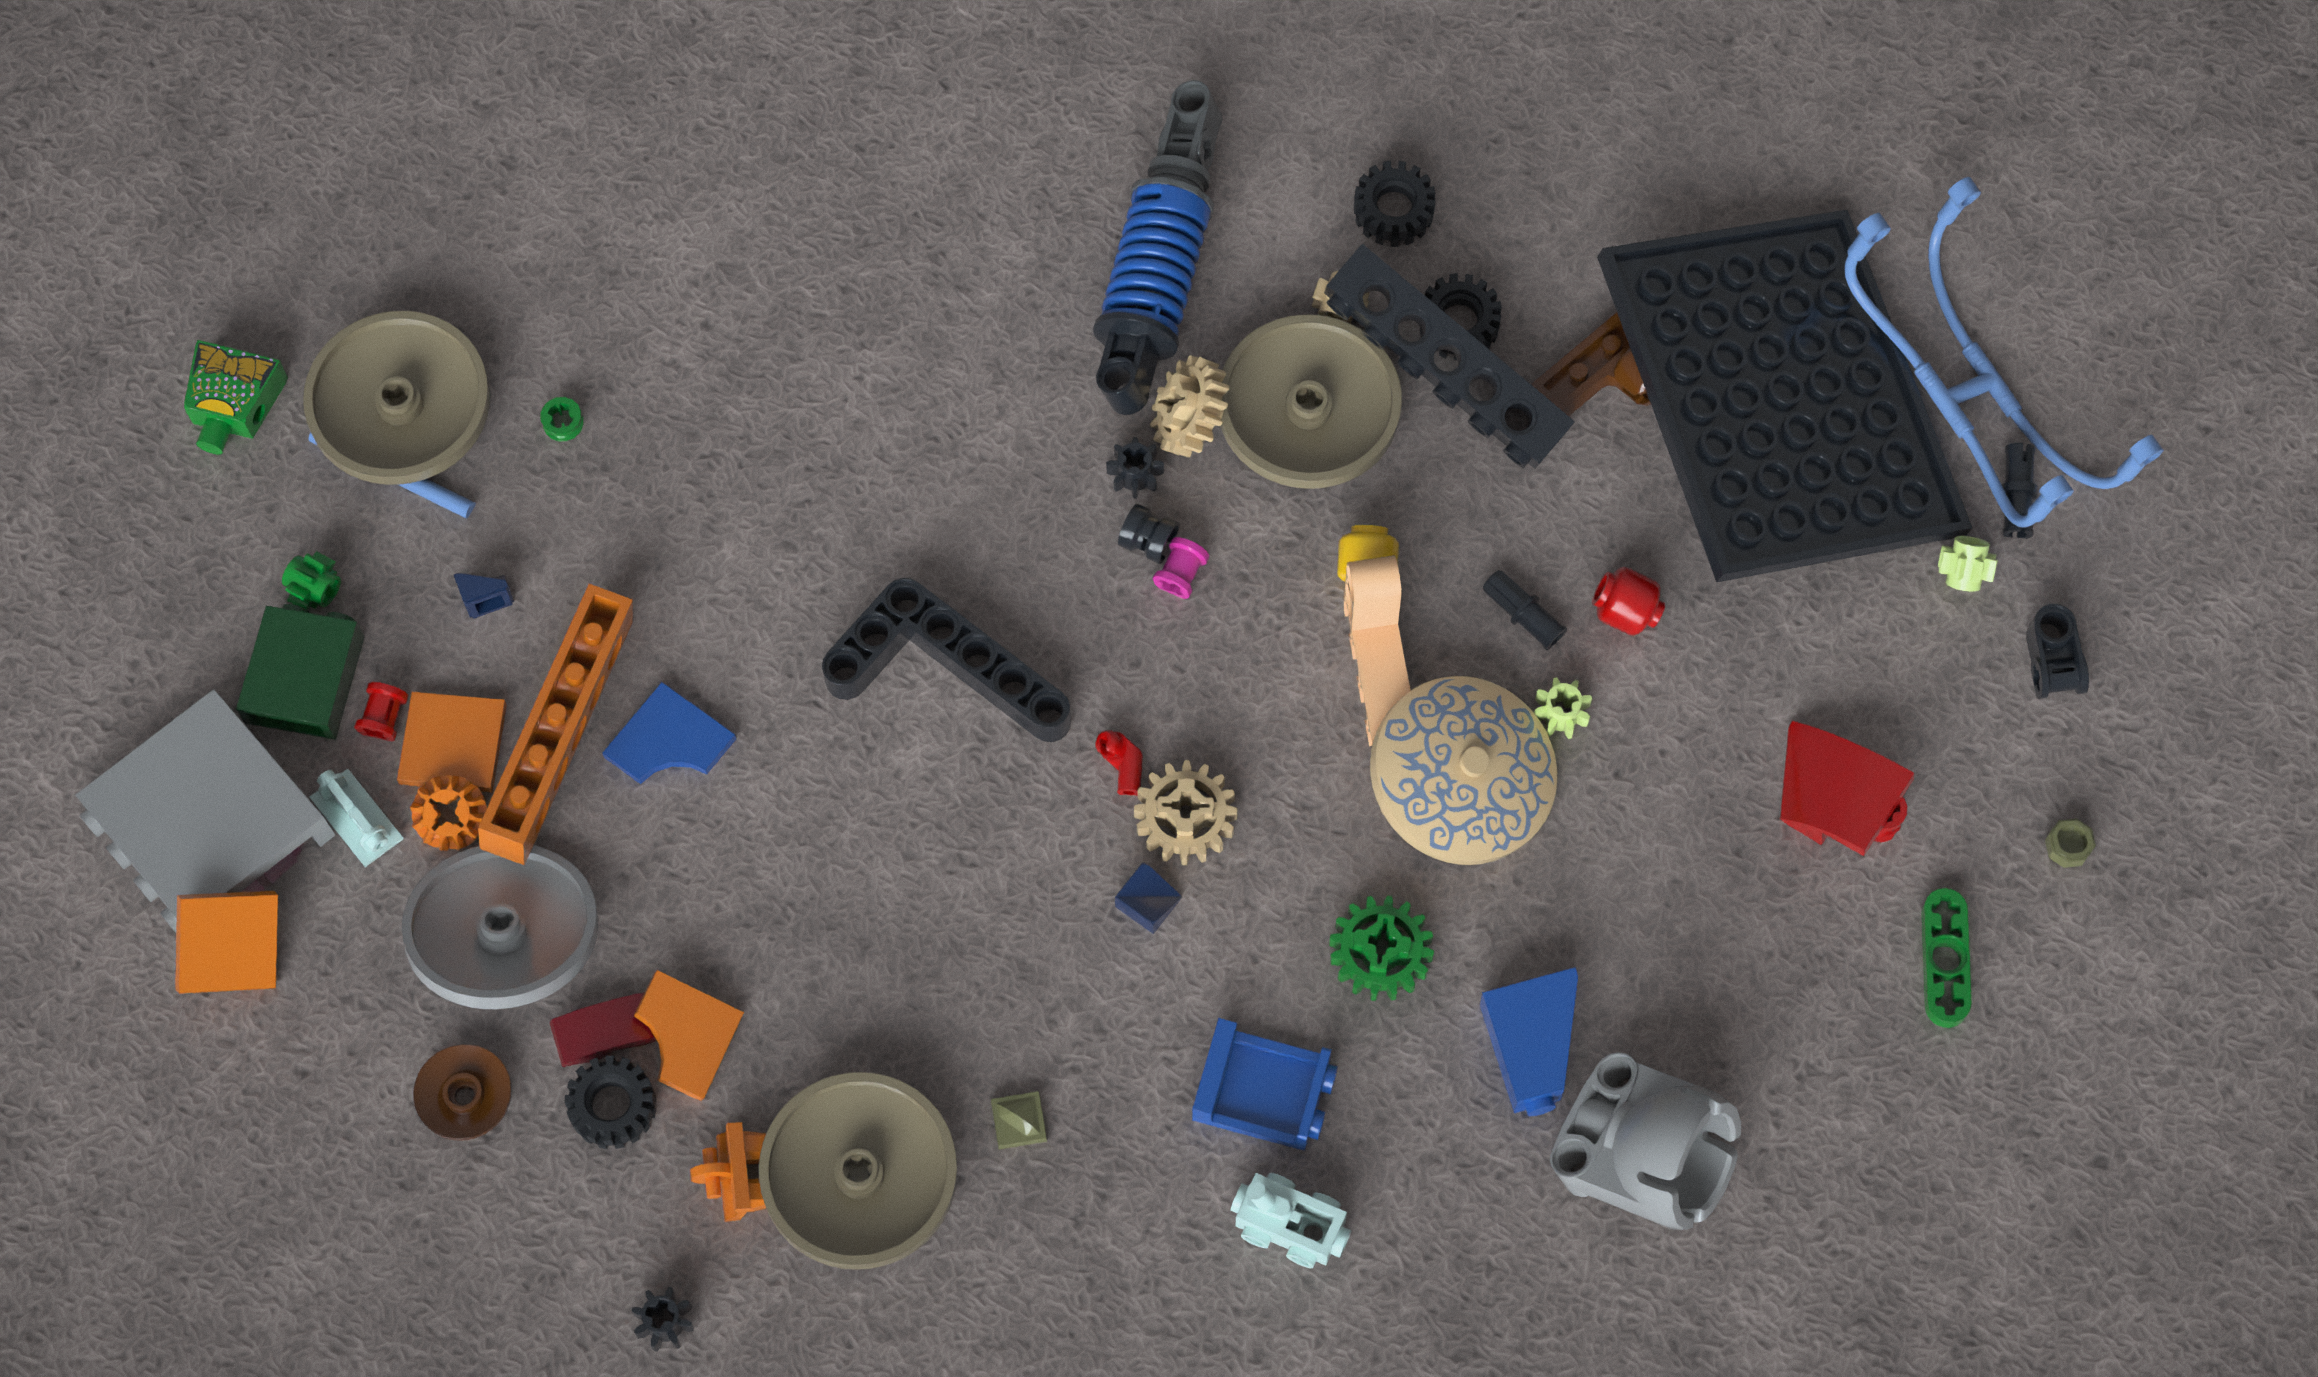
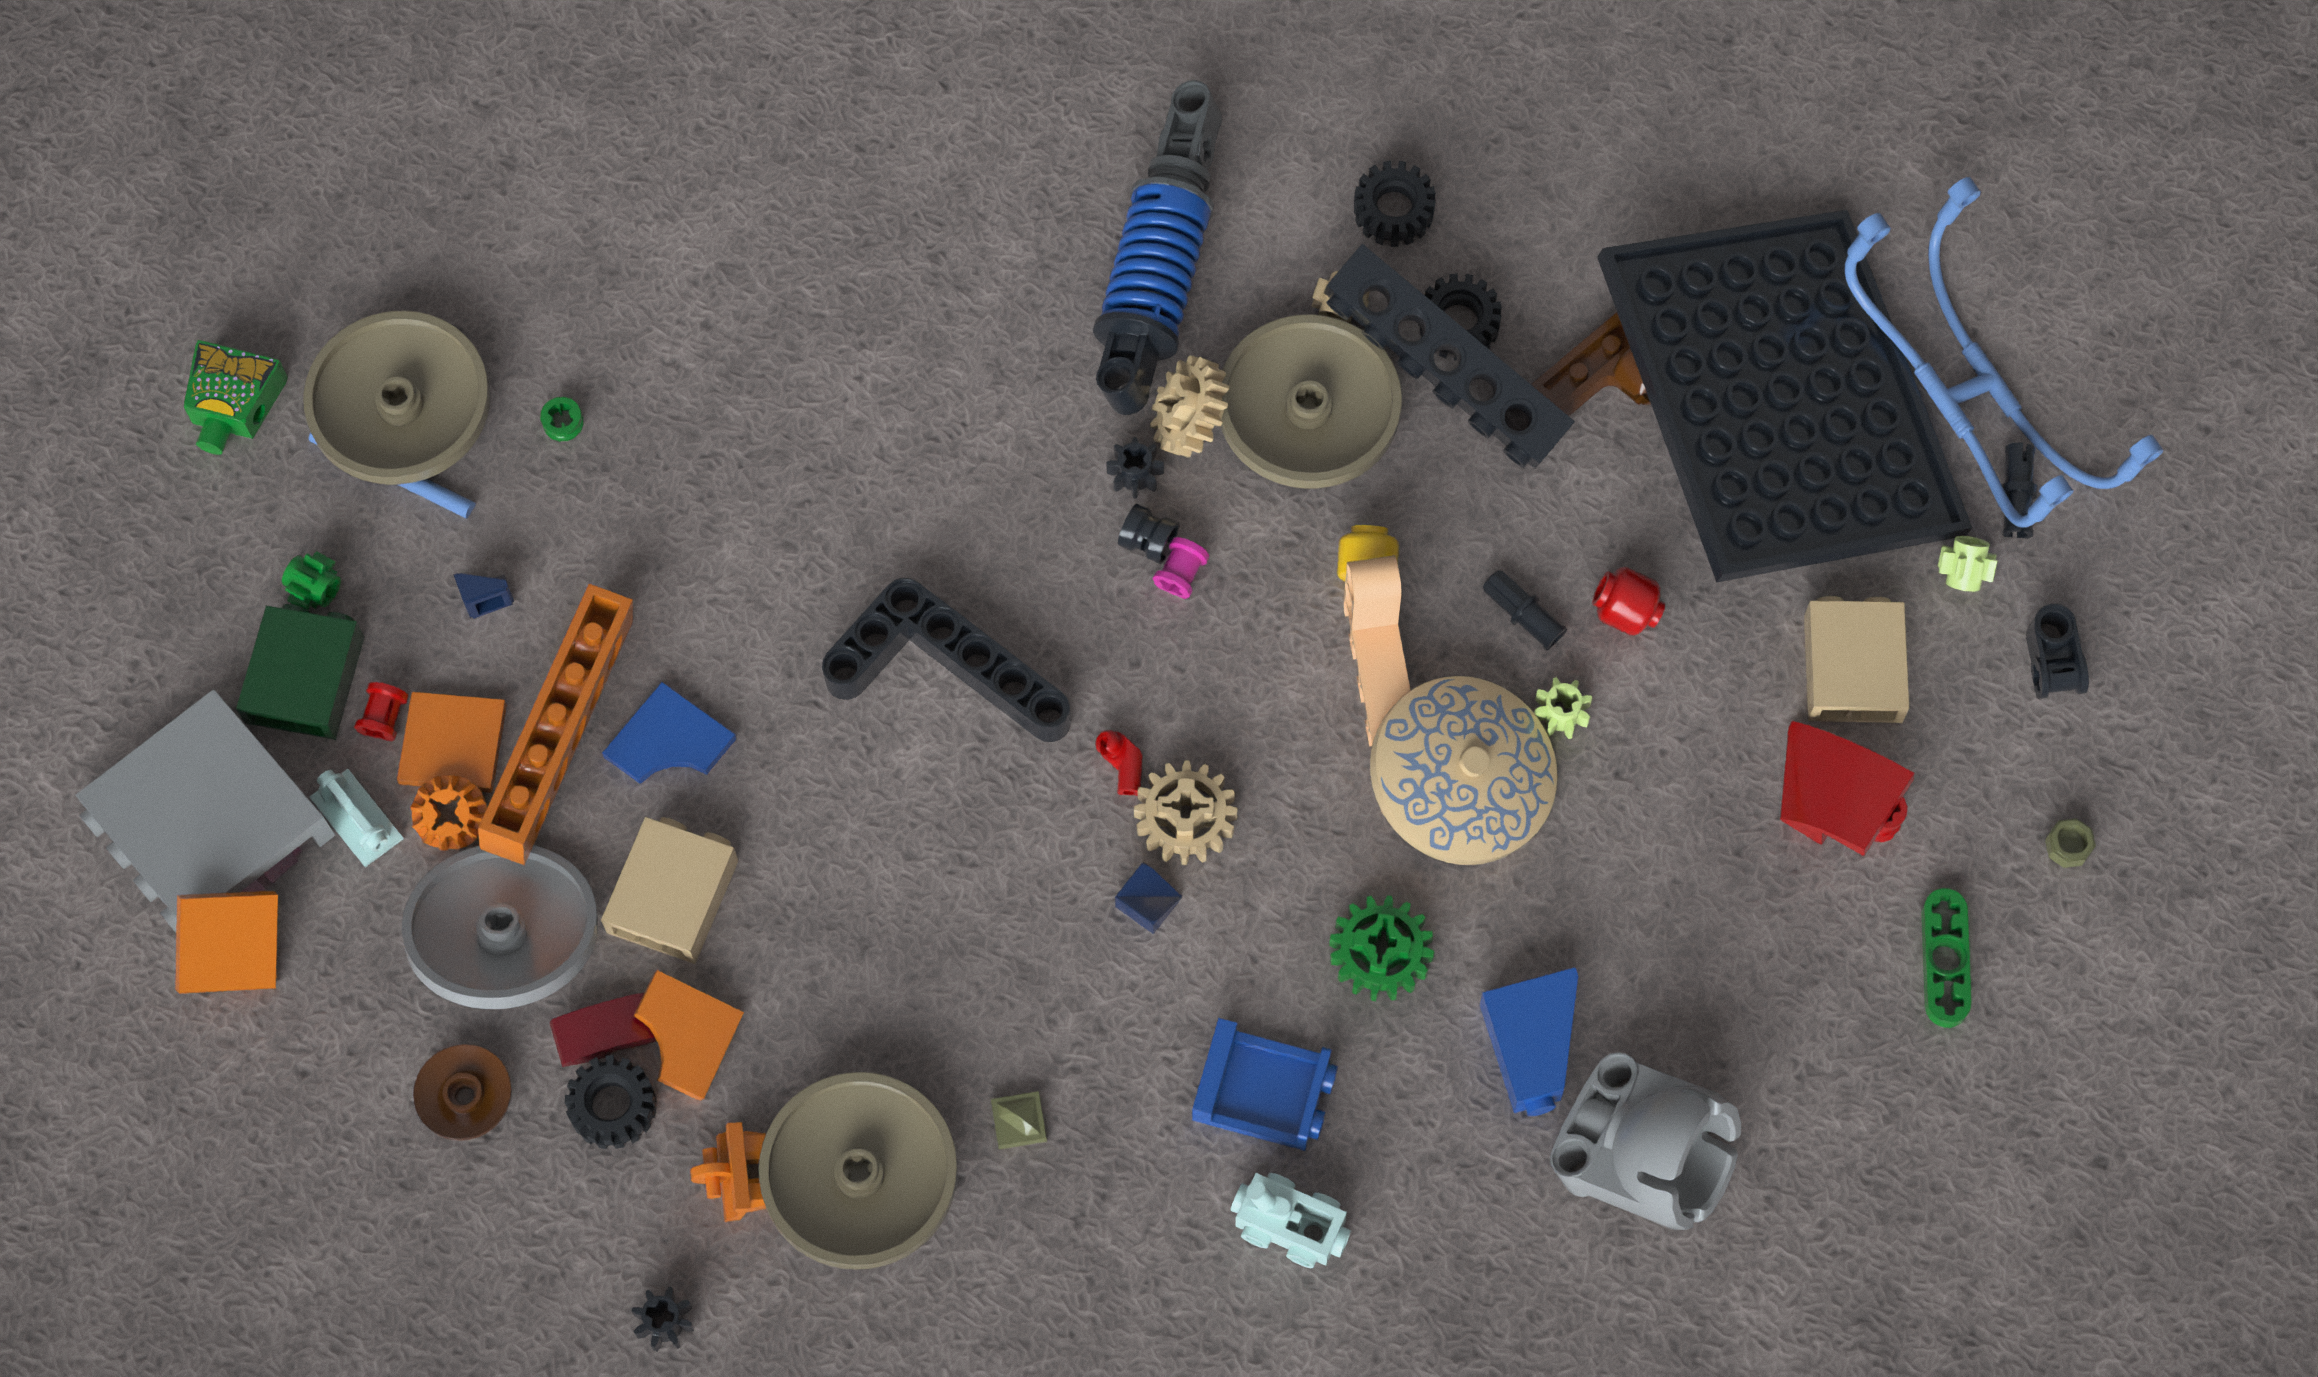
(670, 888): none -> tan brick
(1856, 660): none -> tan brick

